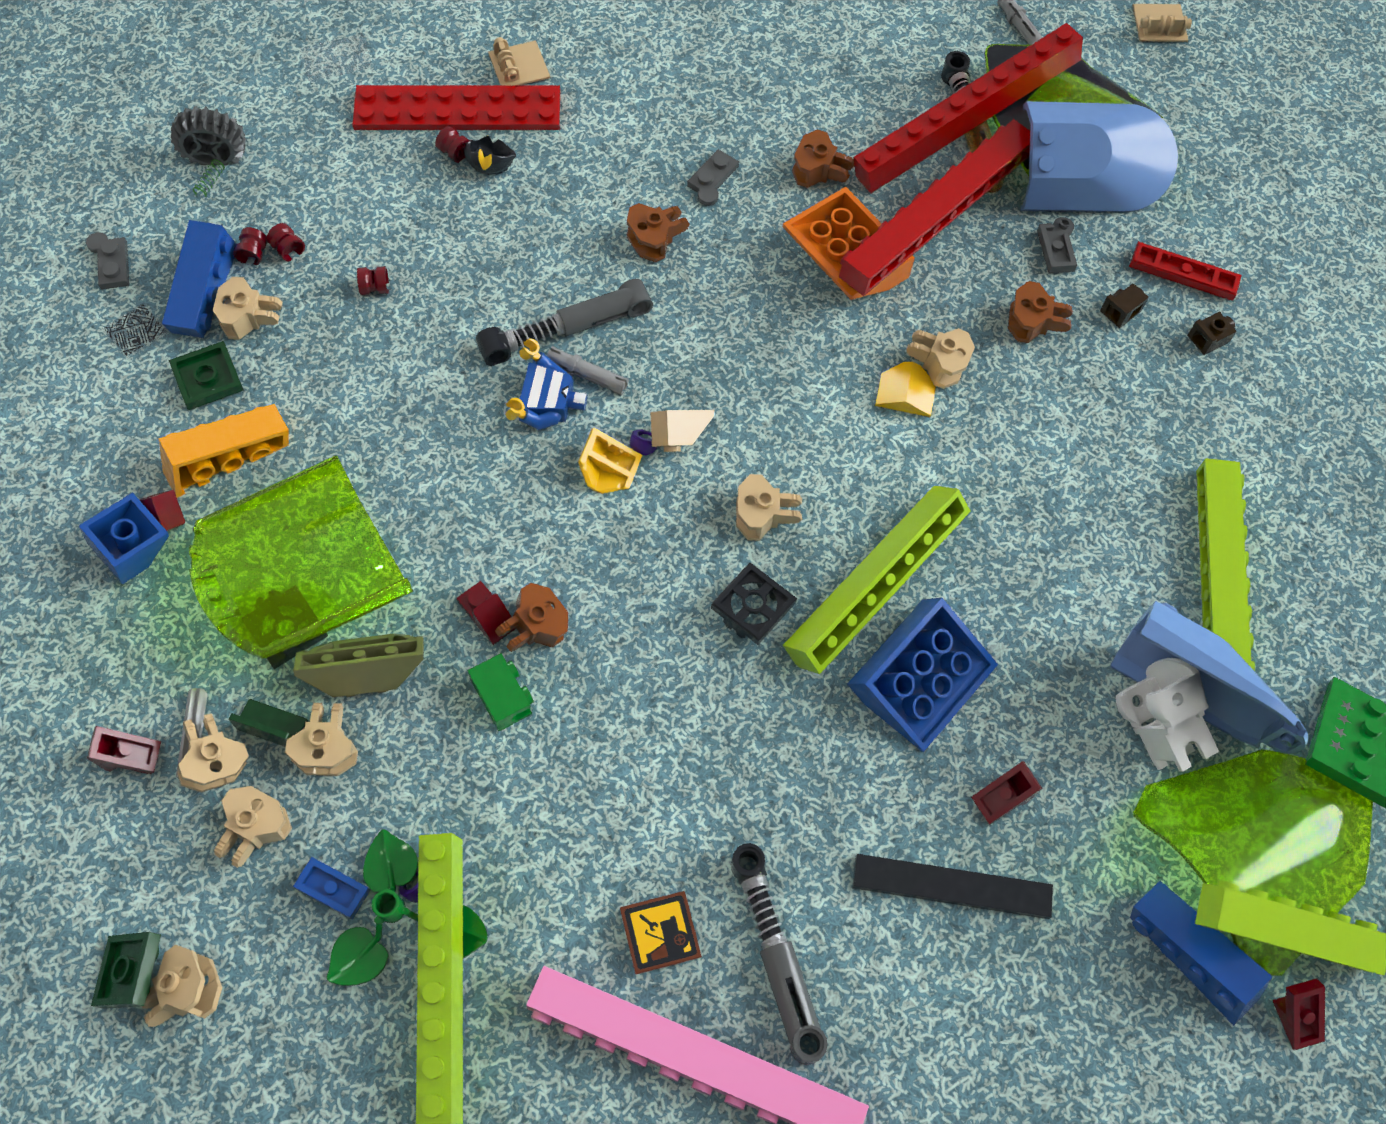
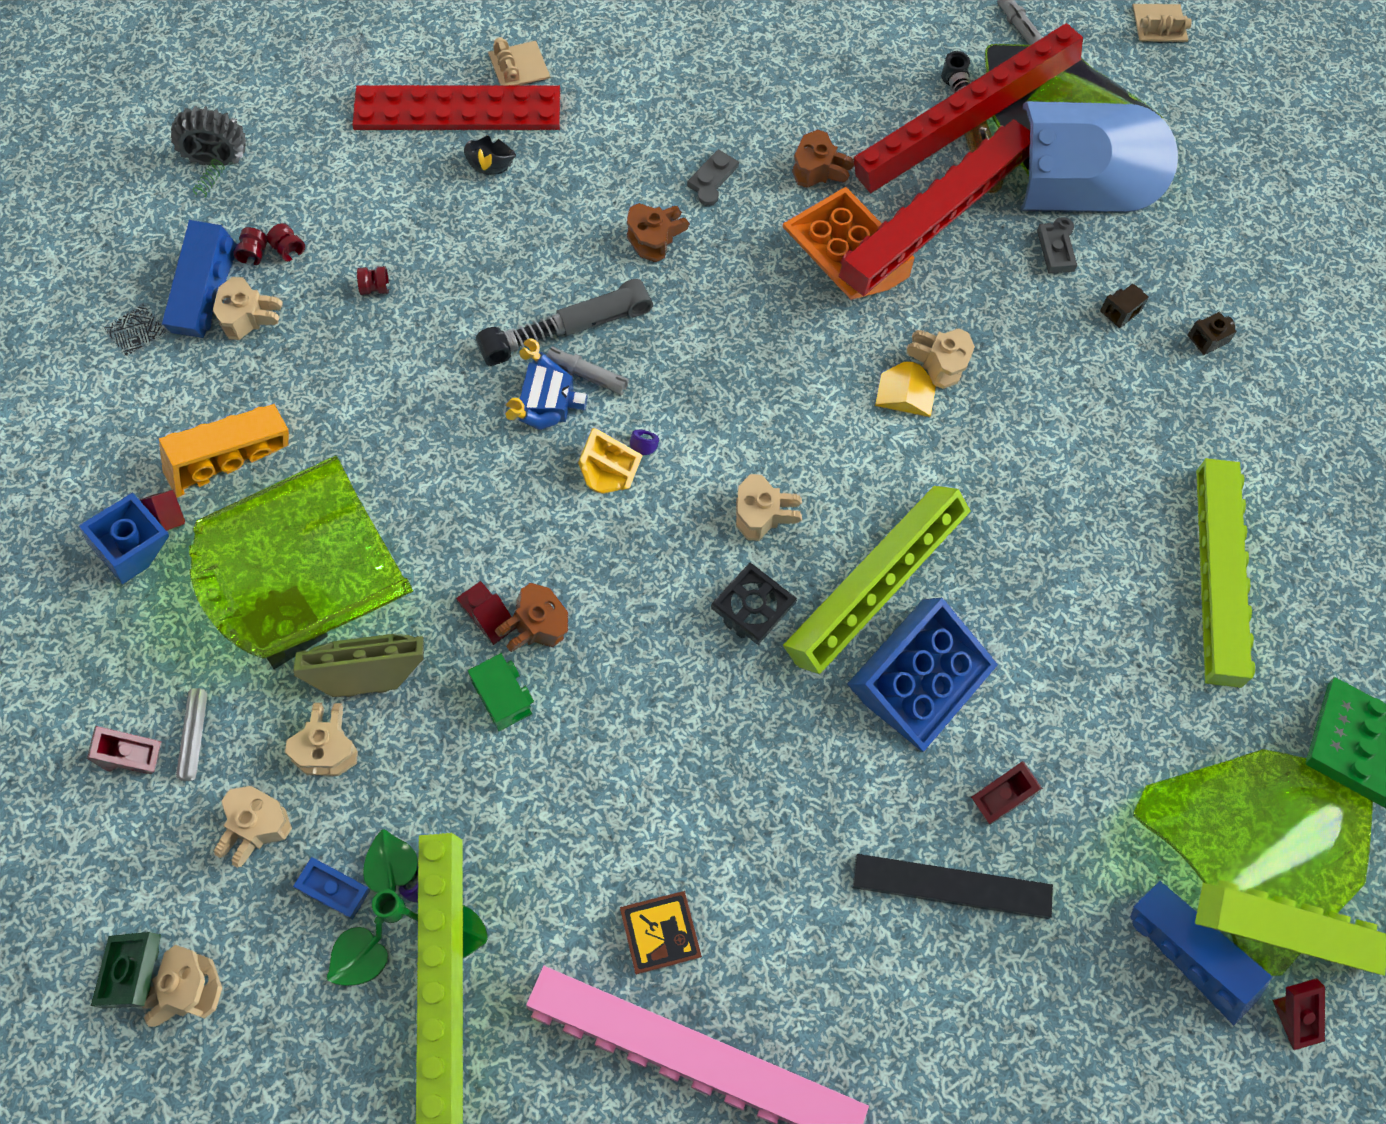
(112, 260): dark grey hinge -> none
(206, 375): dark green plate -> none
(210, 754): tan hinge -> none
(267, 722): dark green panel -> none
(450, 142): dark red wheel -> none
(678, 427): slope -> none
(779, 958): piece -> none
(1036, 313): dark orange hinge -> none
(1178, 702): white piece -> none
(1185, 271): red plate -> none
(1234, 692): medium blue windscreen -> none

